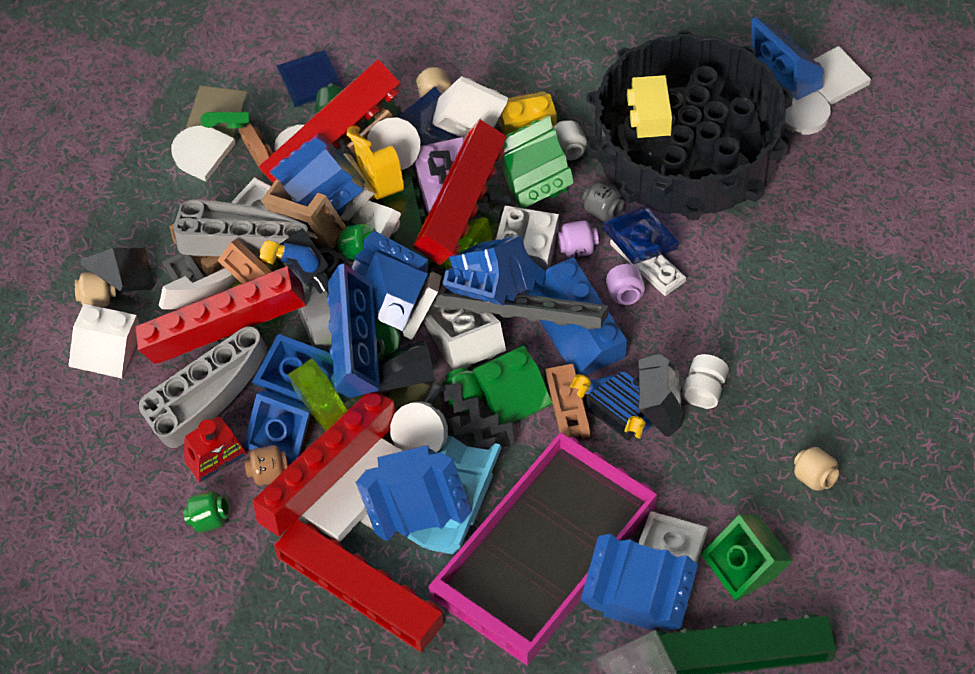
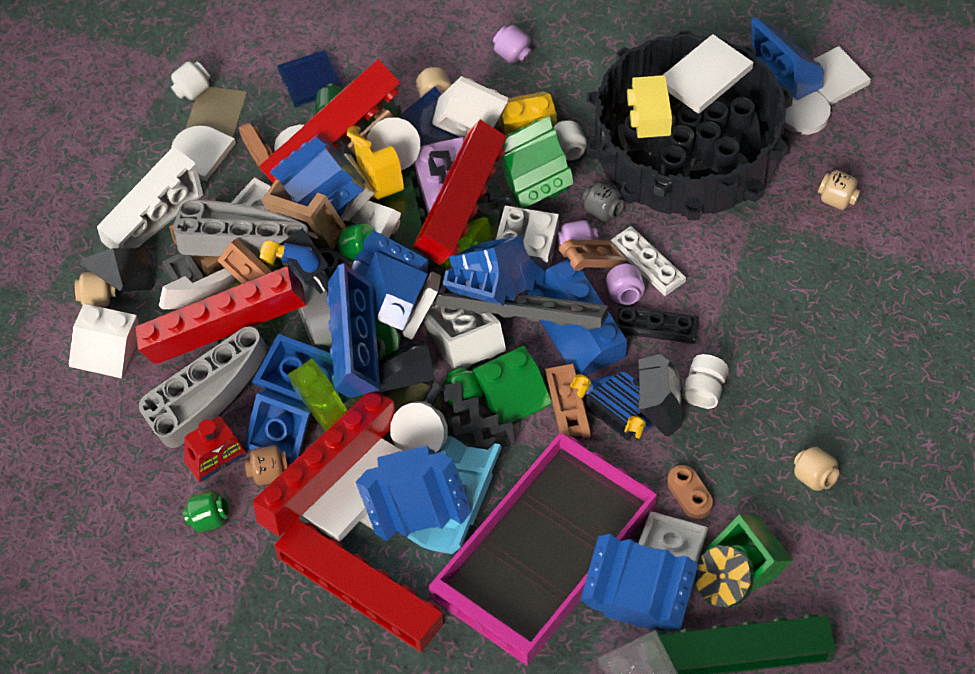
(152, 202): none -> white wedge
(190, 80): none -> white head
(234, 119): green plate -> none
(512, 44): none -> lavender head
(591, 253): none -> nougat plate
(640, 235): clear blue tile -> none
(668, 326): none -> black tile
(687, 490): none -> nougat plate
(706, 73): none -> white tile
(724, 576): none -> tile
(839, 190): none -> tan head

